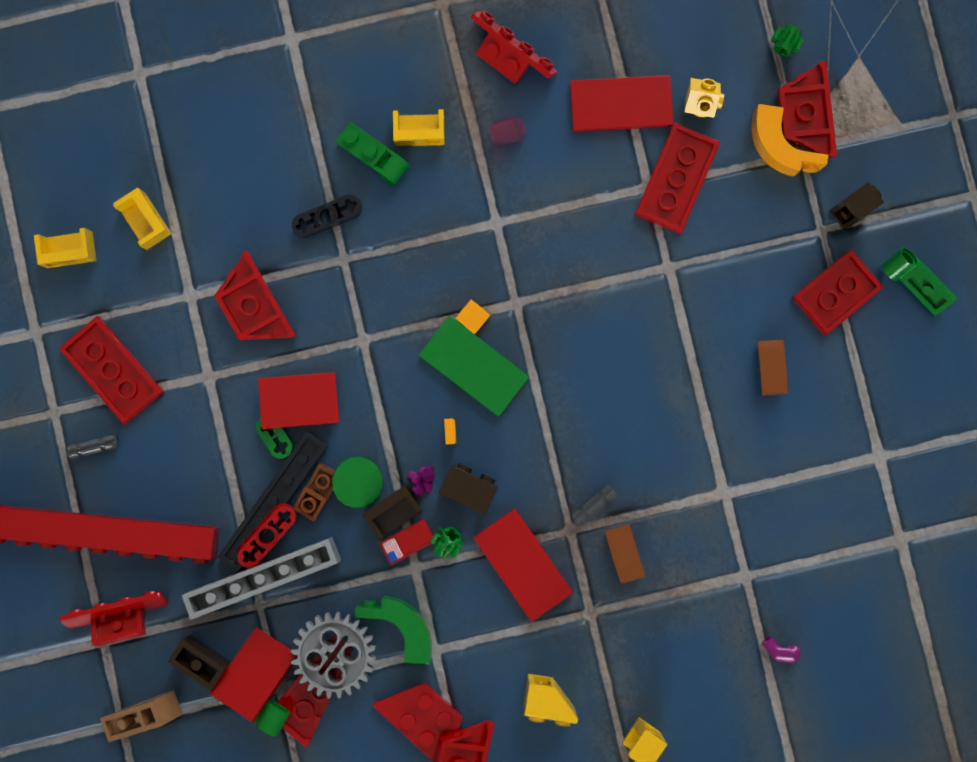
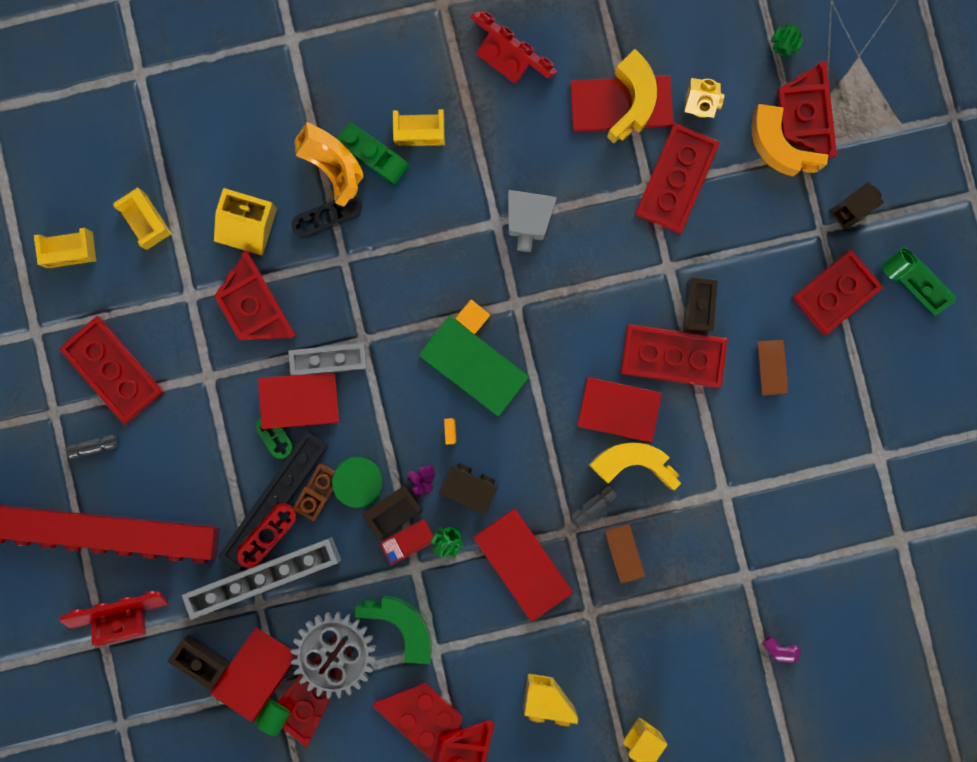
(141, 716): medium nougat slope -> none
(243, 221): none -> yellow slope
(328, 359): none -> light grey plate
(333, 158): none -> light orange arch
(507, 130): clear pink brick -> none
(528, 217): none -> light grey torso
(619, 409): none -> red tile
(623, 455): none -> yellow arch
(641, 82): none -> yellow arch
(674, 356): none -> red tile
(700, 305): none -> dark brown panel

